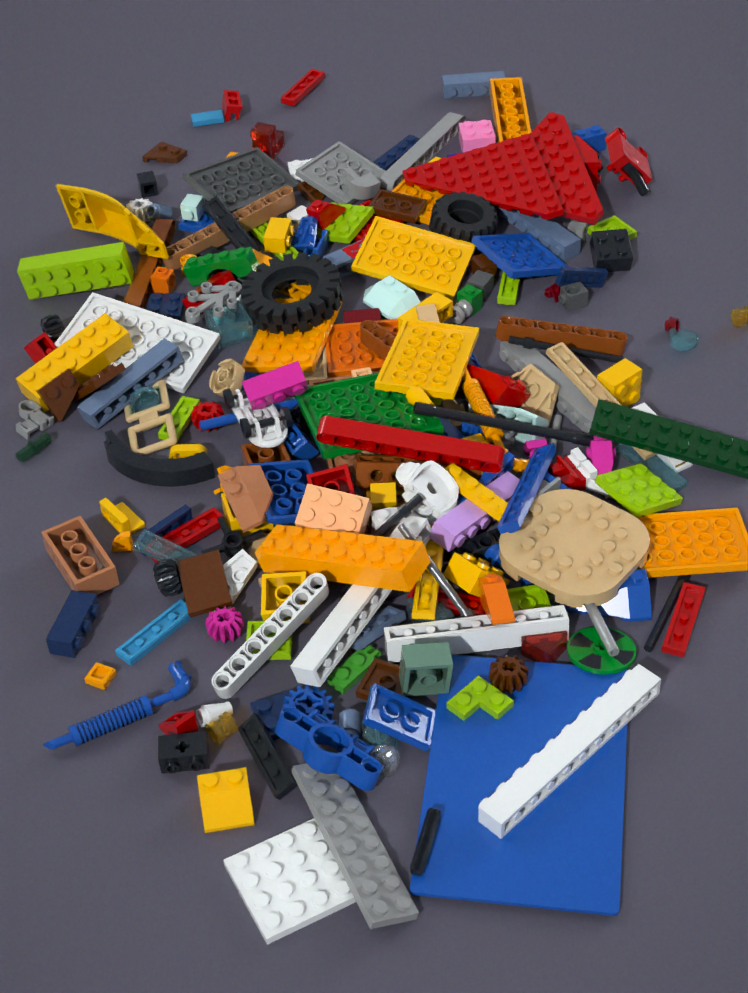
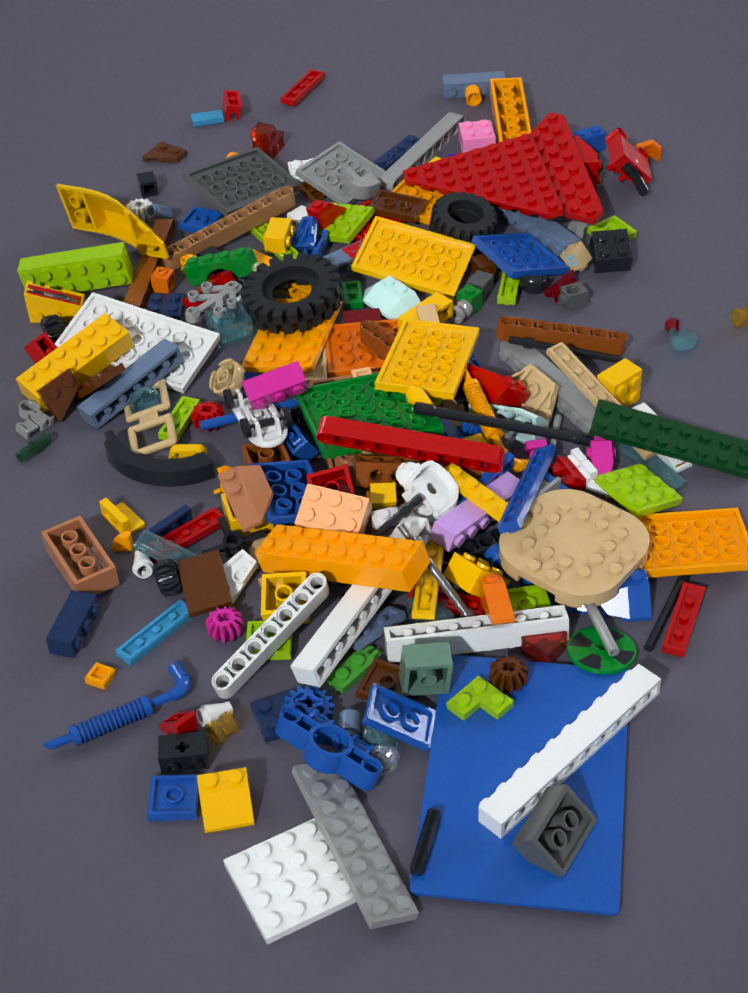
(46, 301): none -> yellow wedge
(142, 565): none -> white cone
(173, 798): none -> blue tile
(192, 207): light aqua brick -> none
(228, 224): black tile -> none
(267, 756): black tile -> none
(352, 295): none -> green plate
(473, 95): none -> light orange wheel
(532, 284): none -> black hair
(555, 830): none -> dark grey slope
(576, 256): none -> tan brick
(587, 276): dark blue plate -> none
(651, 148): none -> orange bracket

